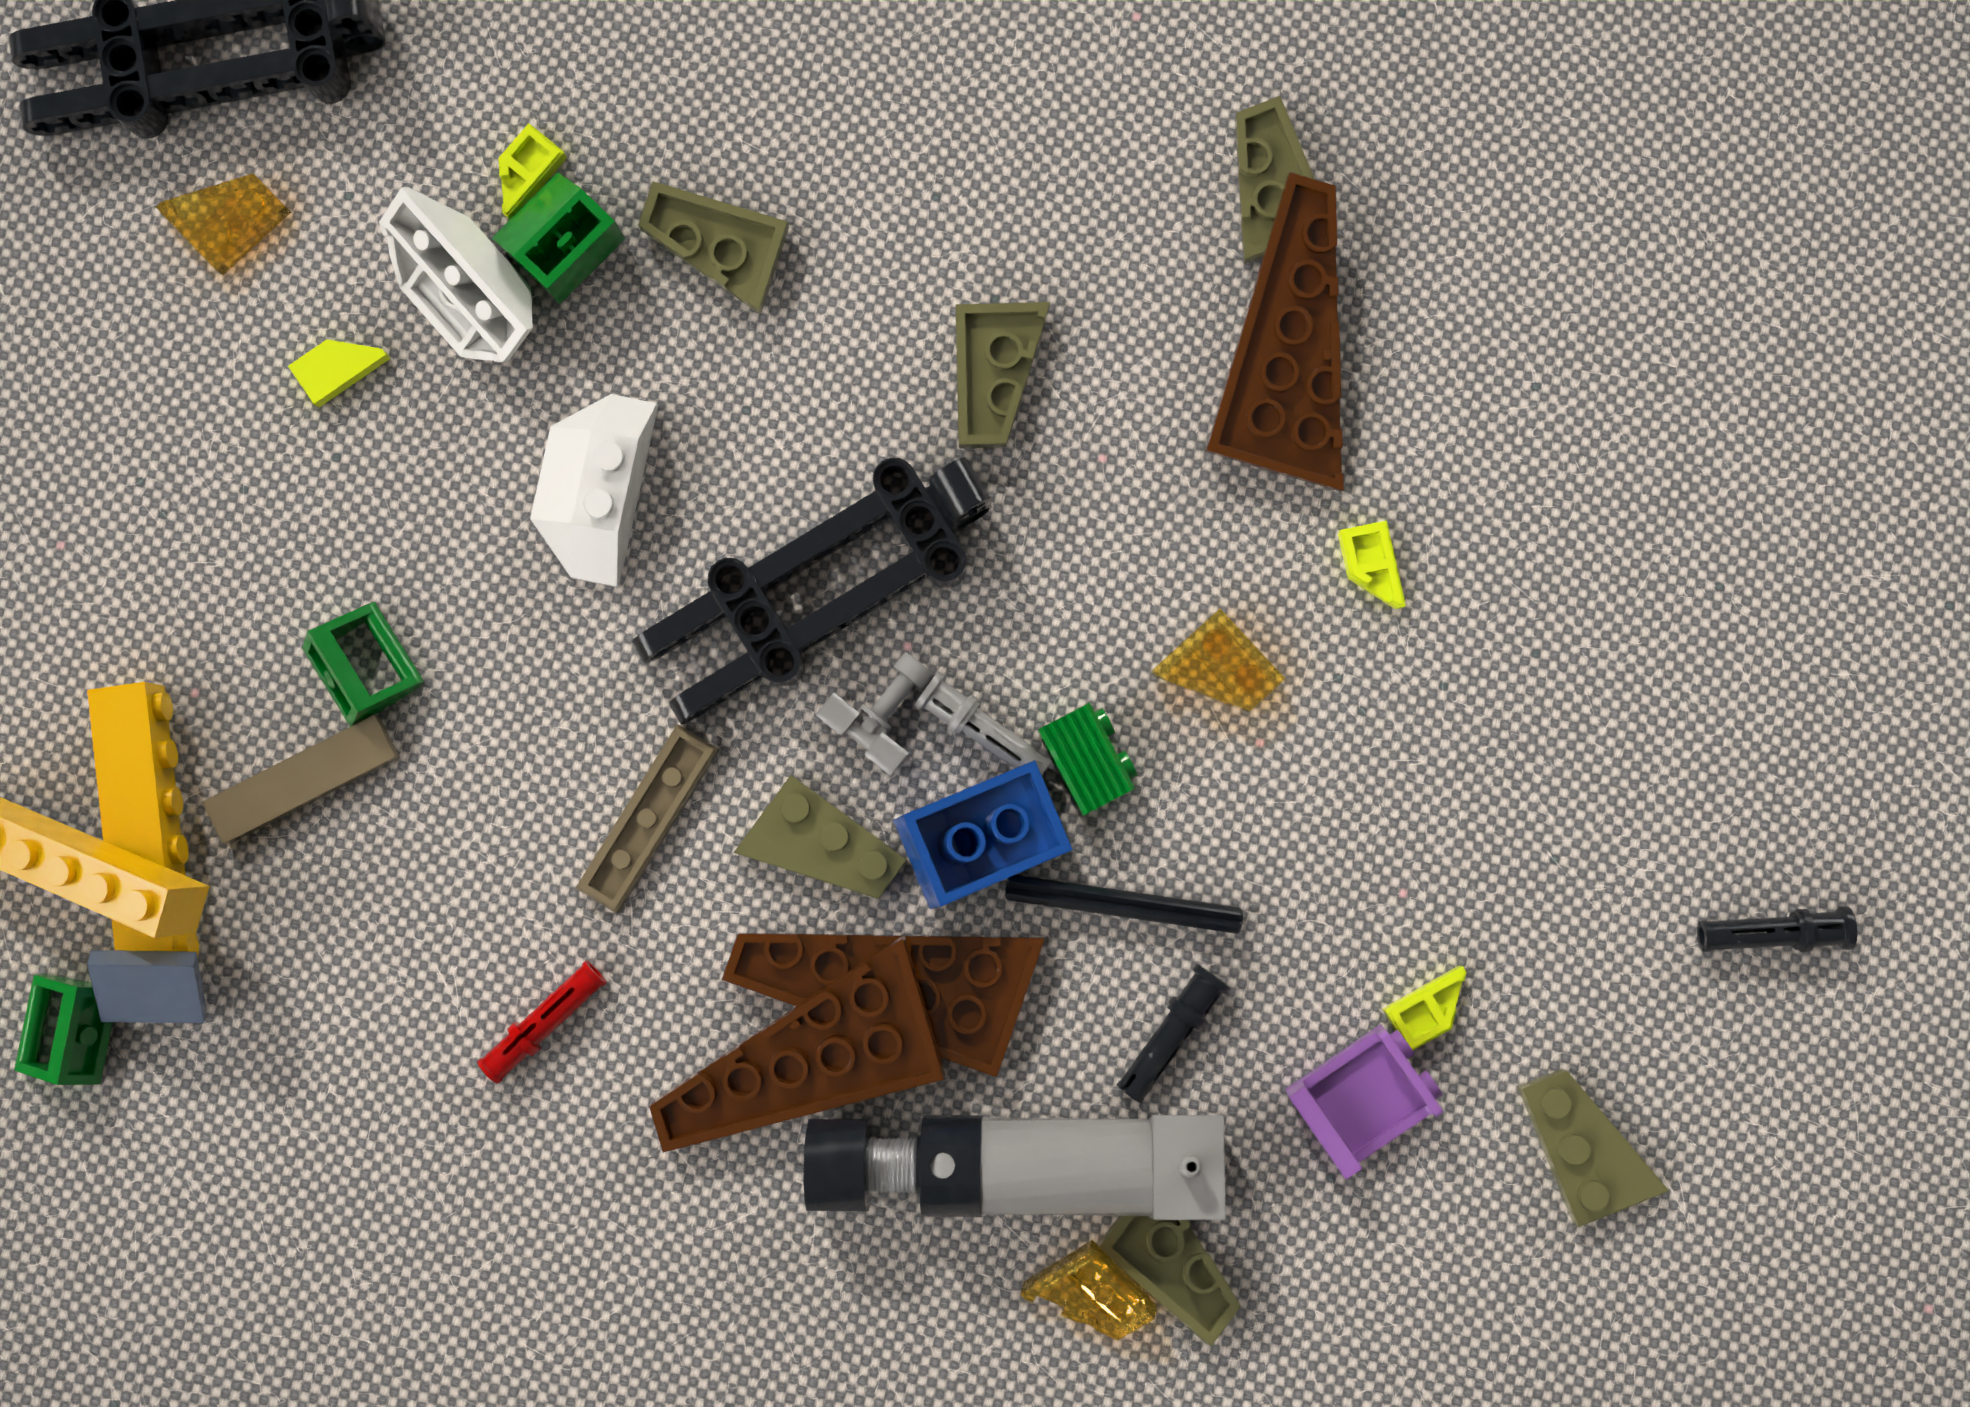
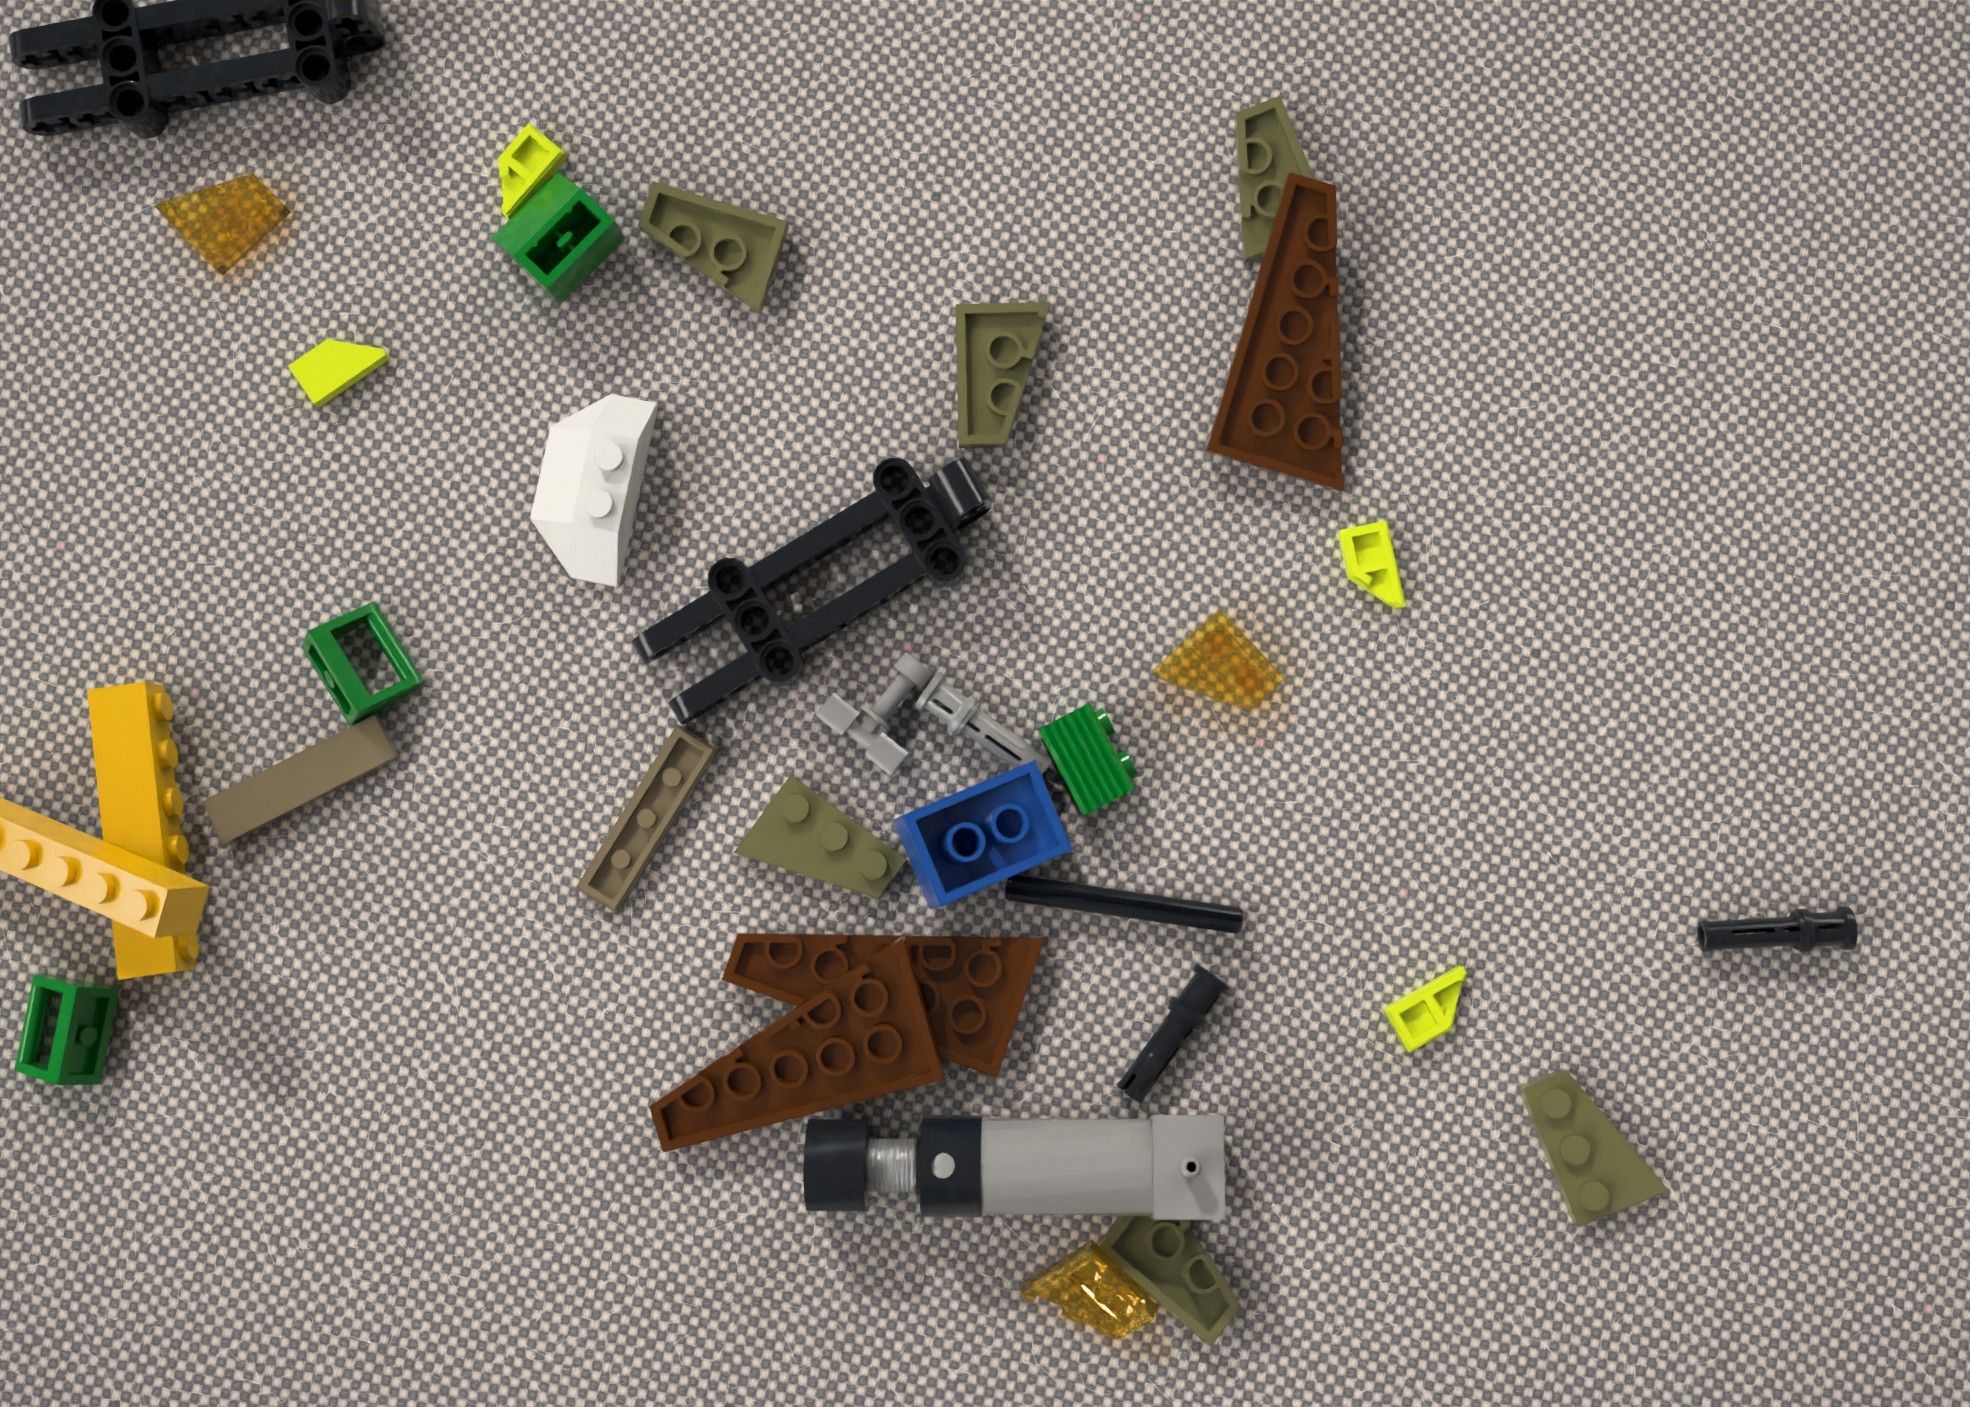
(147, 986): sand blue tile -> none
(457, 277): white wedge -> none
(526, 1036): red pin -> none
(1364, 1098): medium lavender panel -> none

